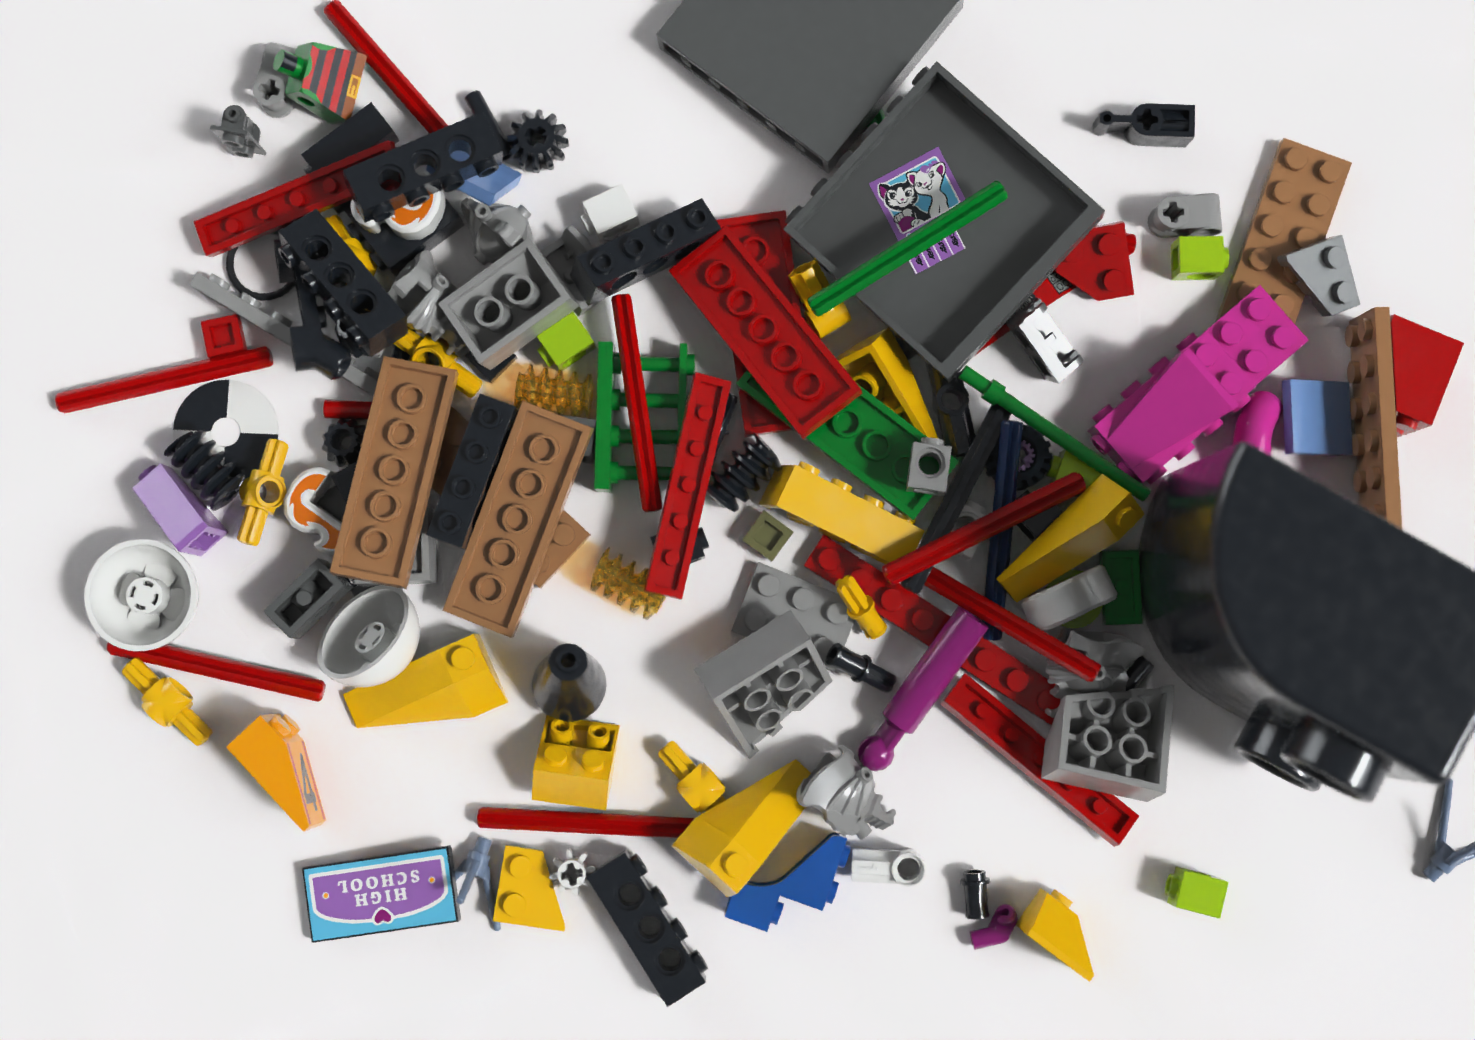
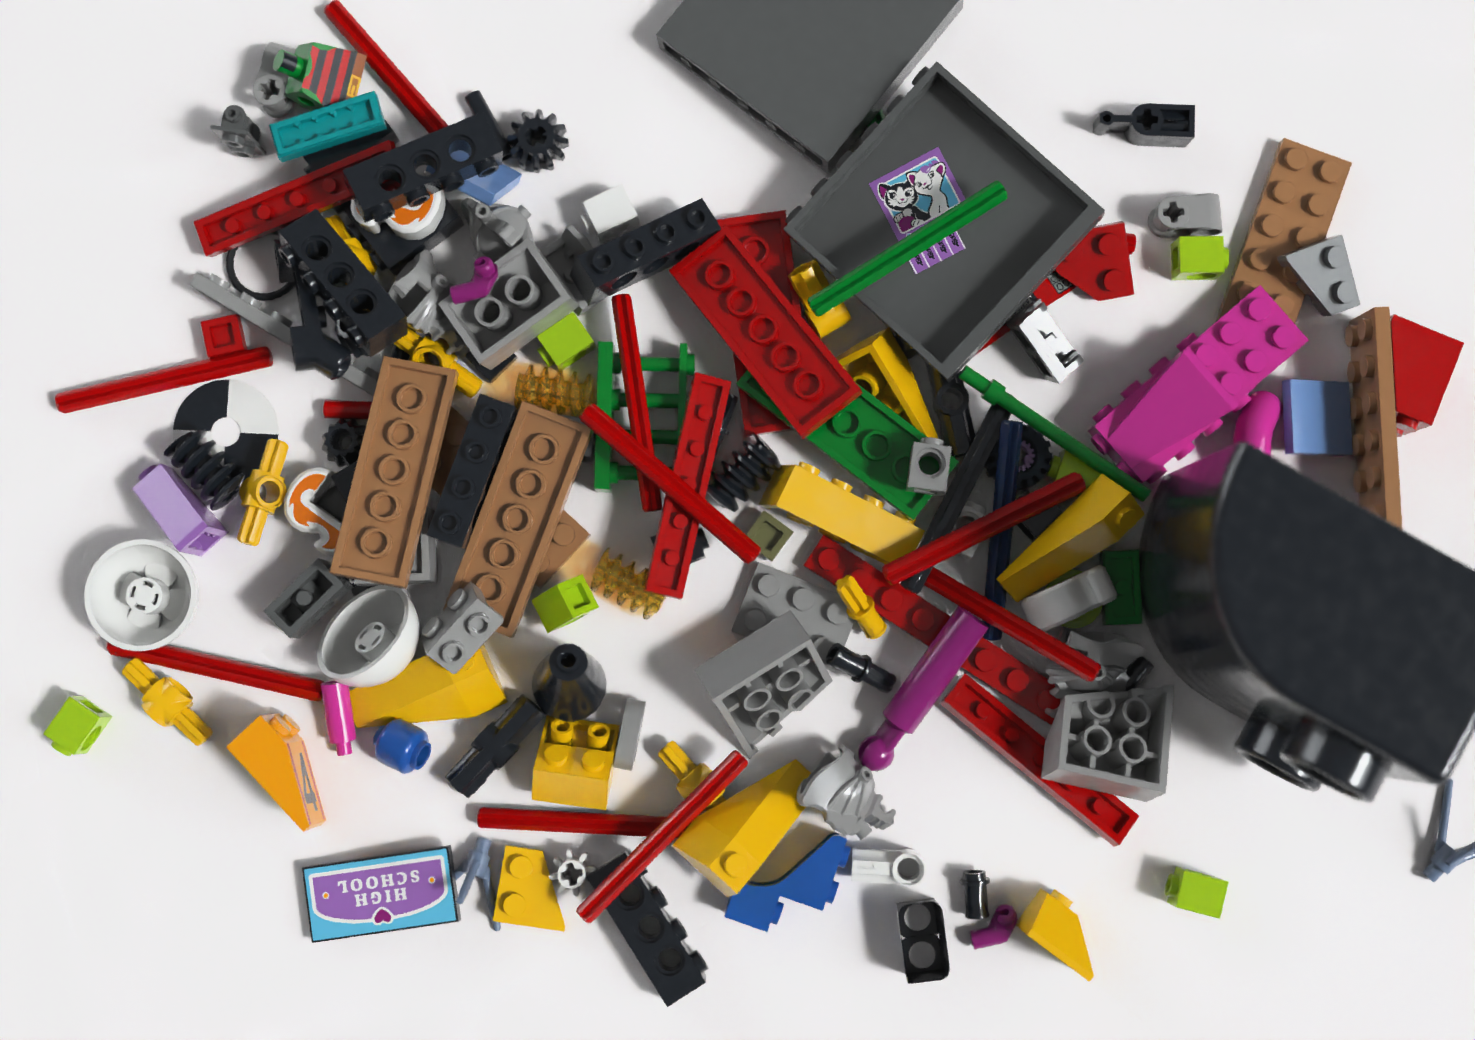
(77, 726): none -> lime brick
(327, 126): none -> teal plate
(338, 716): none -> dark pink cylinder
(402, 746): none -> blue head
(460, 628): none -> light grey bracket
(480, 283): none -> magenta arm
(495, 746): none -> black piece
(565, 603): none -> lime brick
(629, 734): none -> light grey beam
(662, 836): none -> red axle
(670, 483): none -> red axle
(940, 967): none -> black piece

